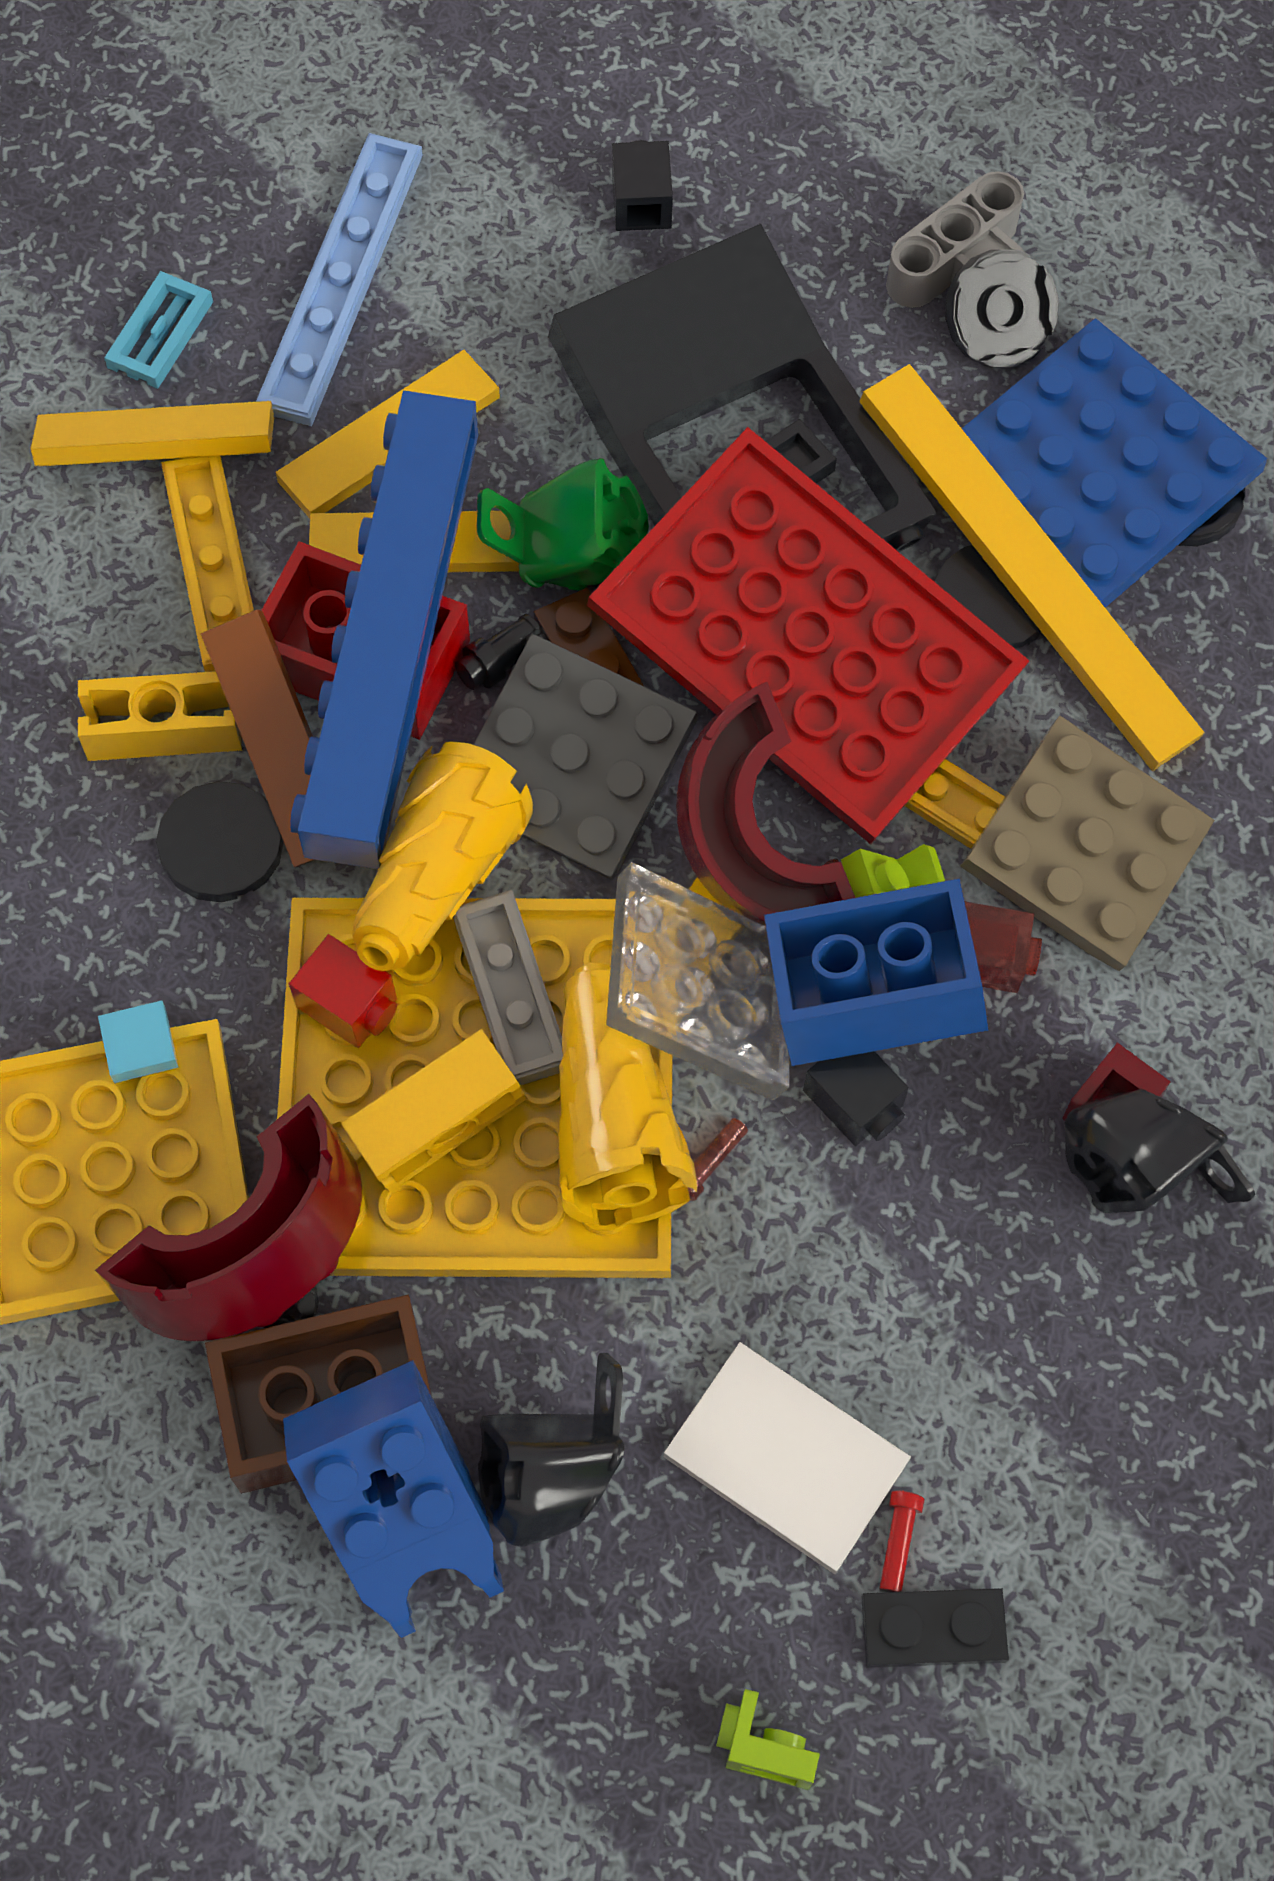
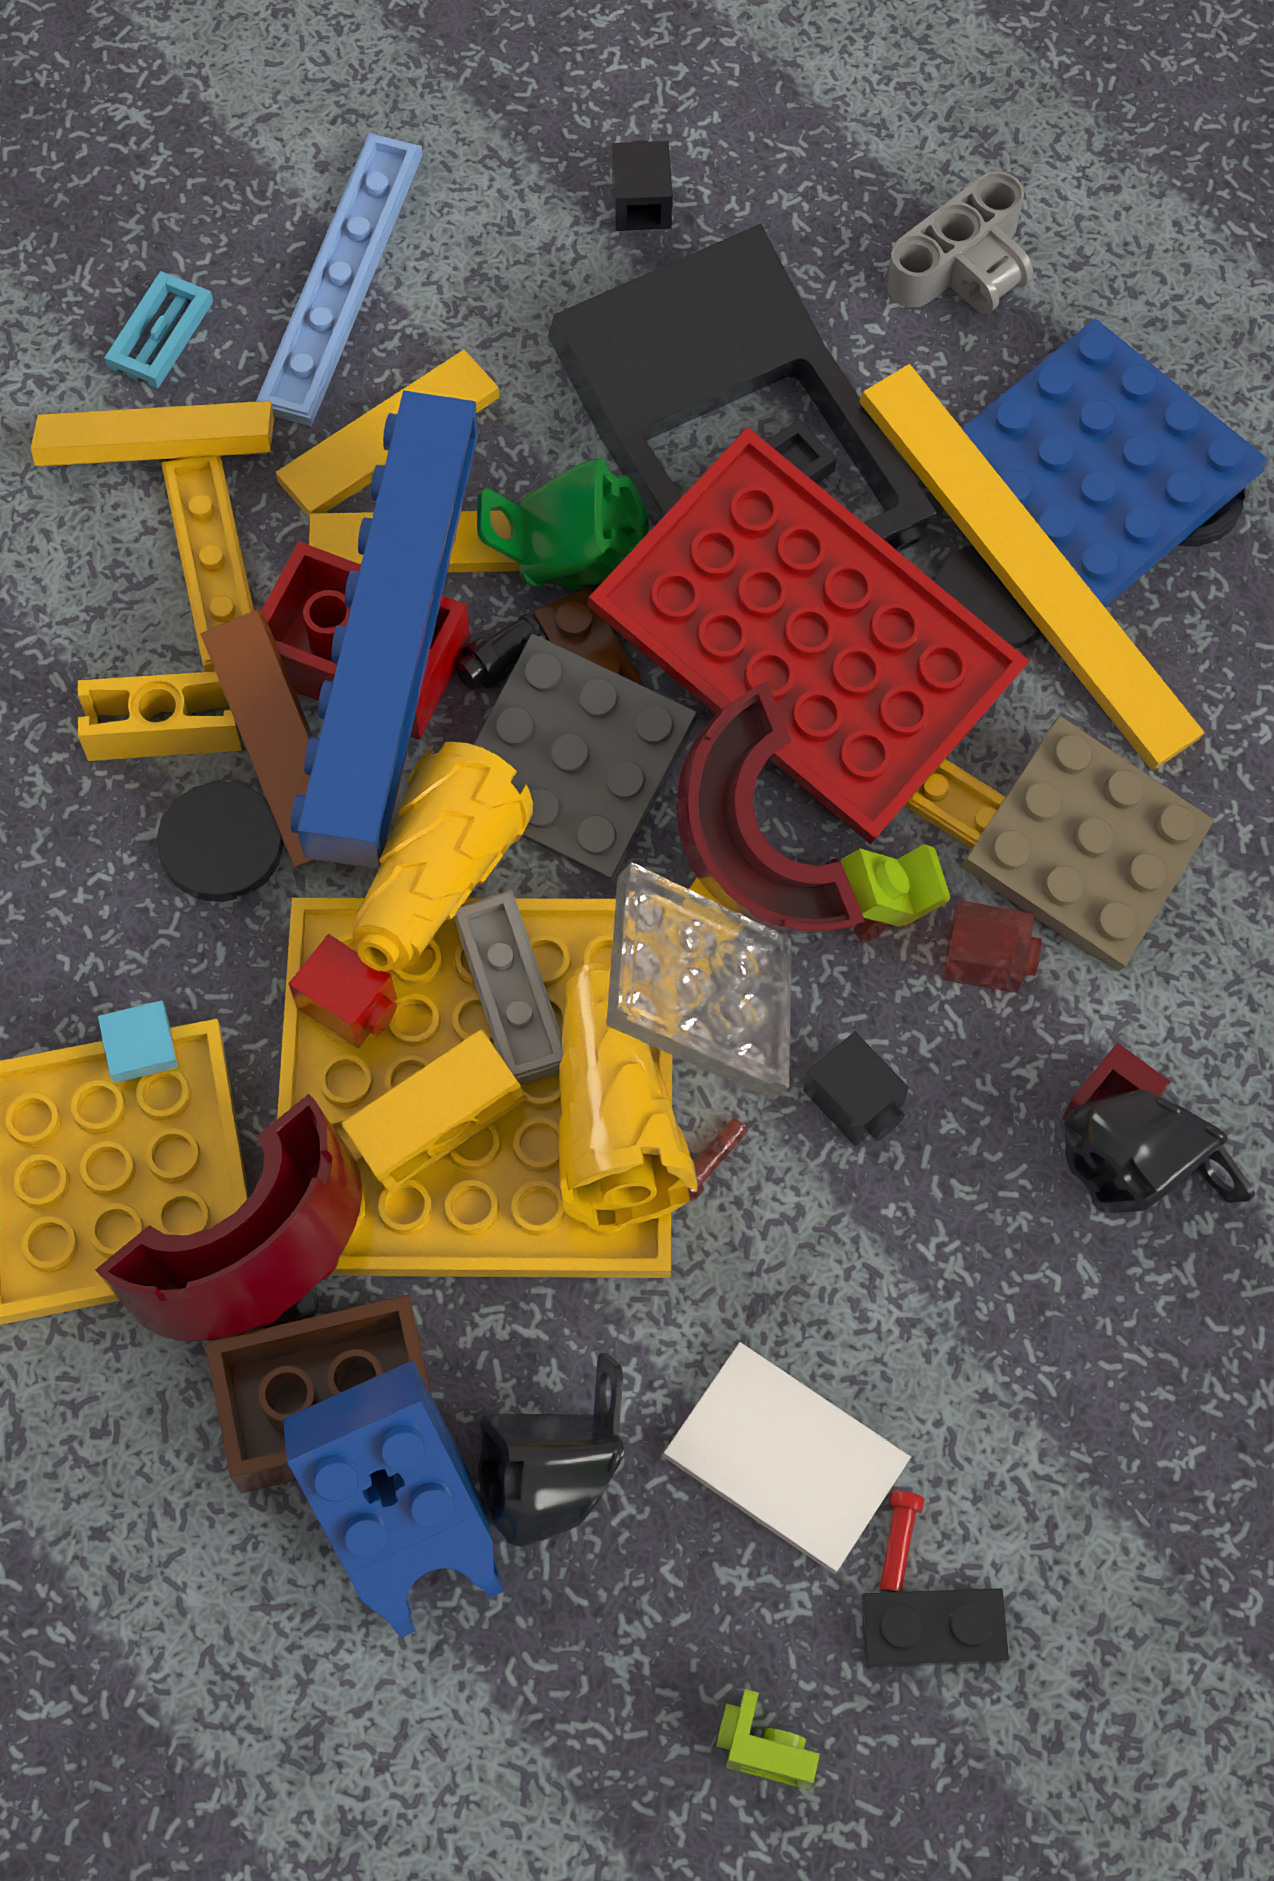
(875, 972): blue brick -> none
(1001, 308): tile -> none

